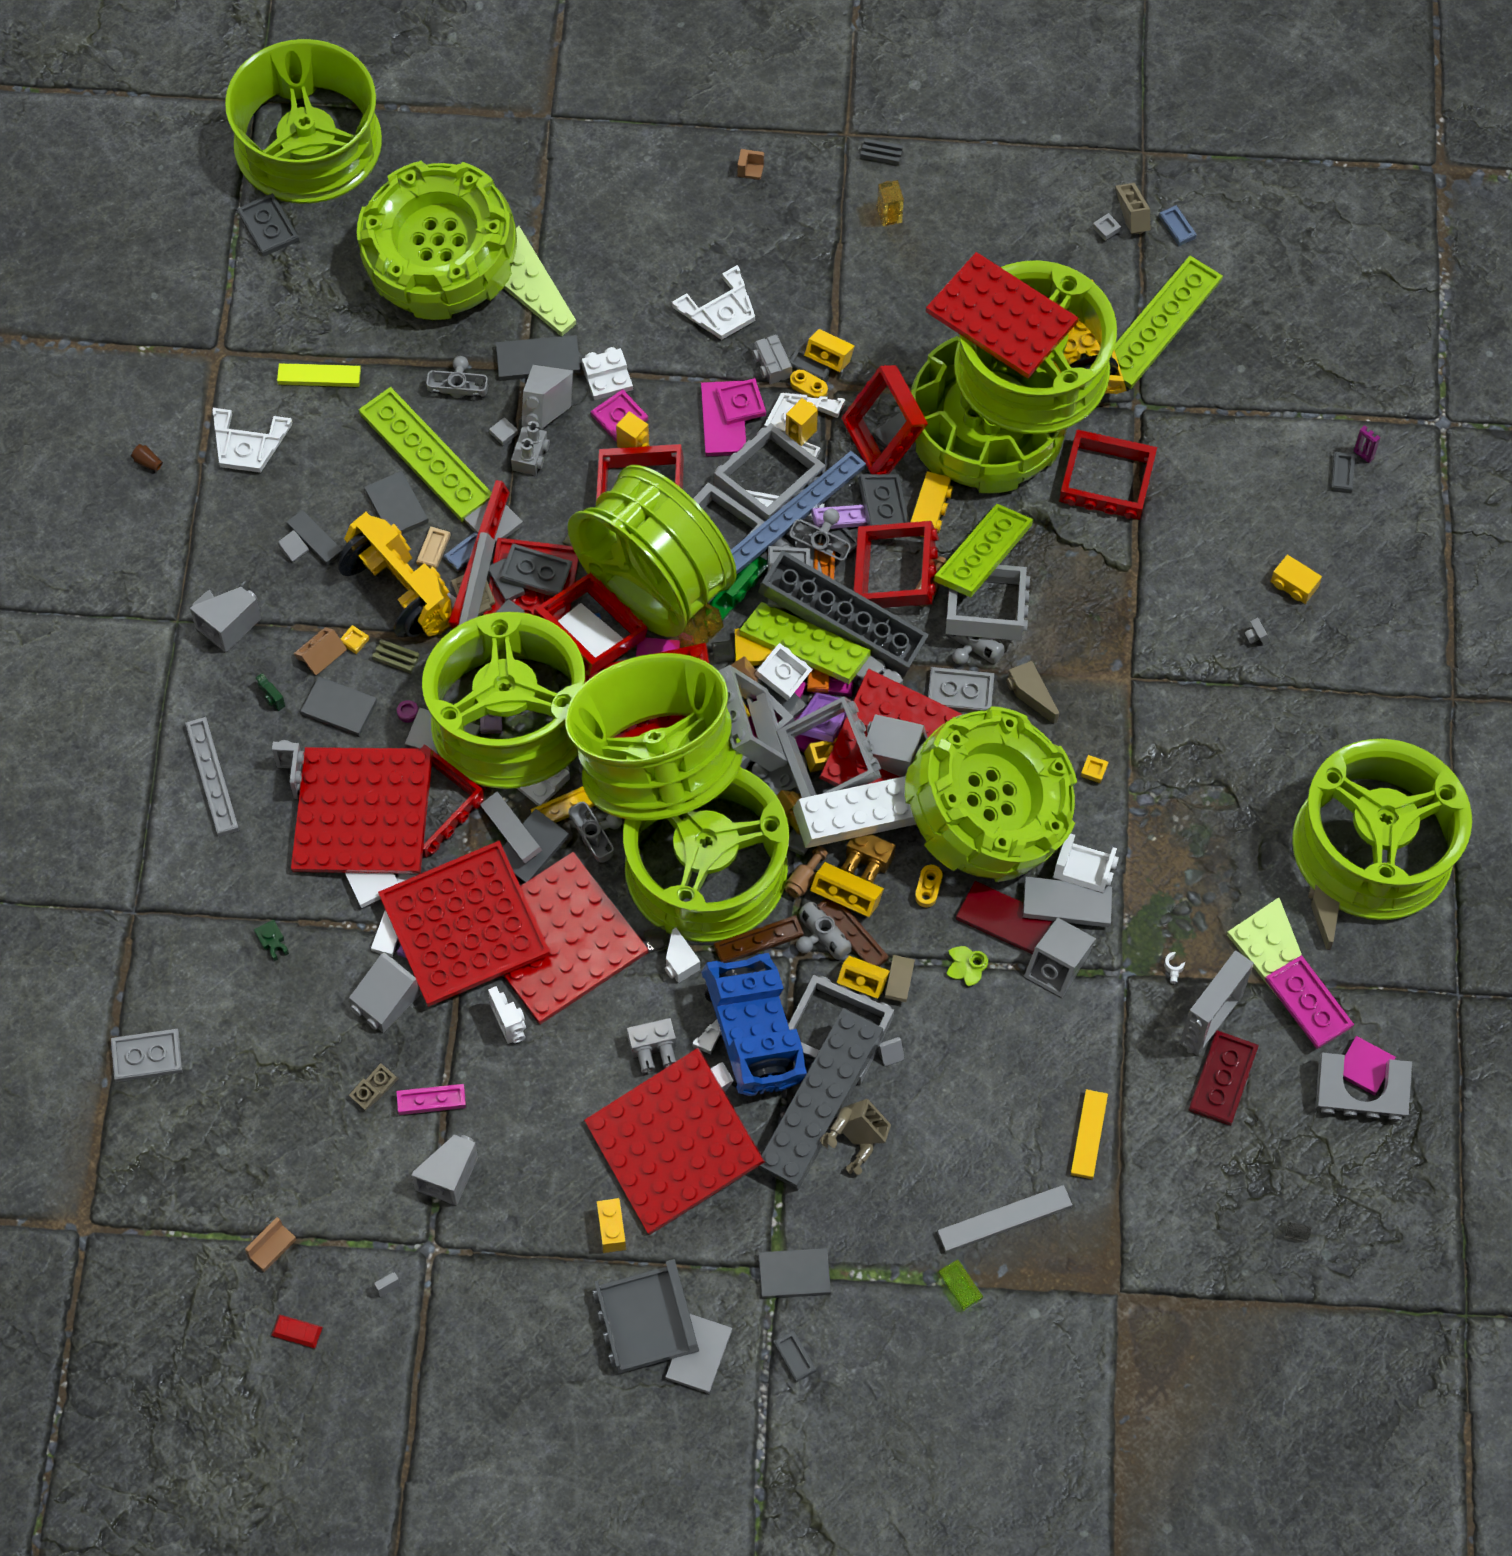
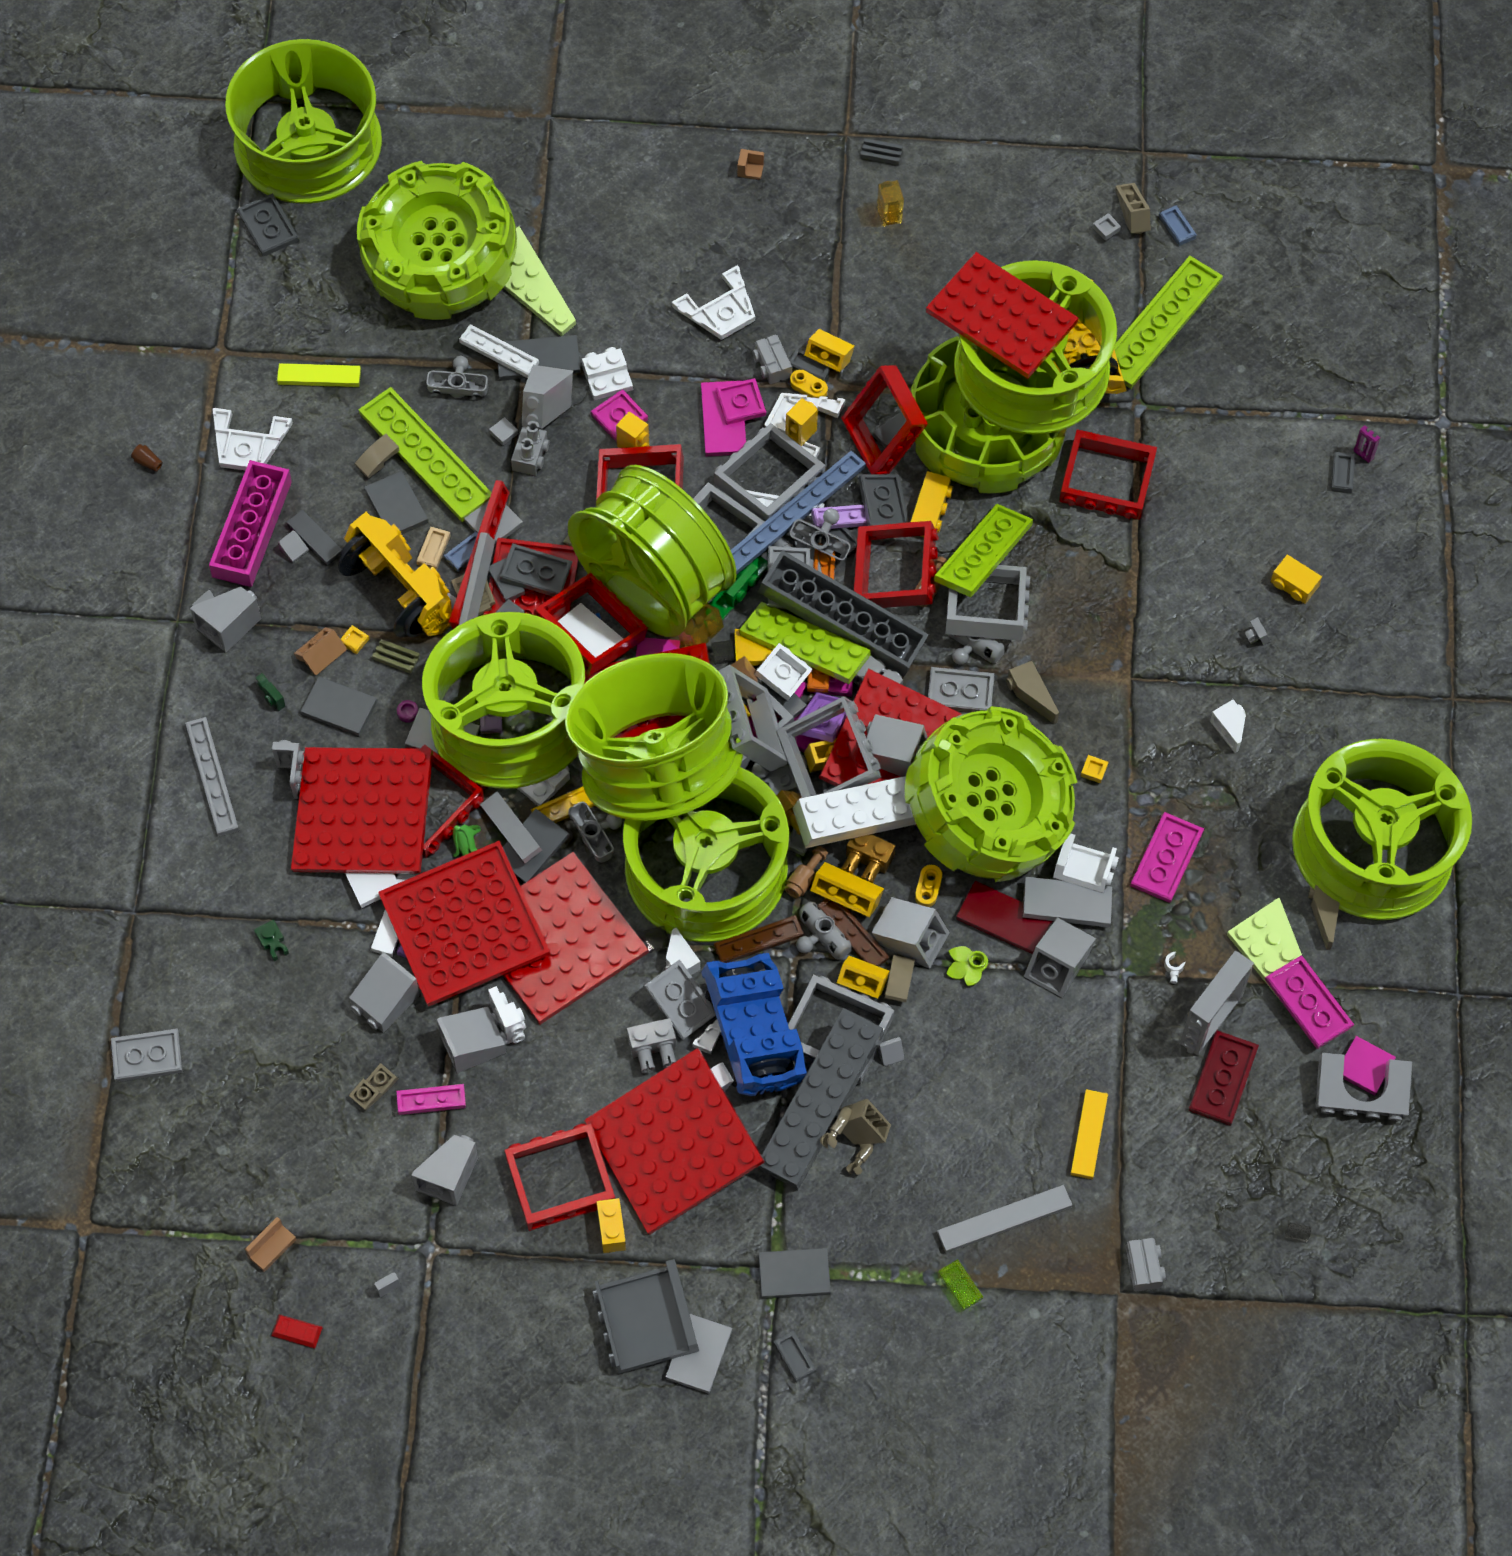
(250, 523): none -> dark pink brick
(374, 457): none -> dark tan slope
(464, 839): none -> bright green piece
(471, 1037): none -> light grey slope
(498, 350): none -> white tile
(570, 1209): none -> window
(680, 999): none -> light grey tile
(911, 931): none -> light grey slope
(1144, 1264): none -> light grey brick
(1167, 857): none -> dark pink tile
(1229, 723): none -> white slope

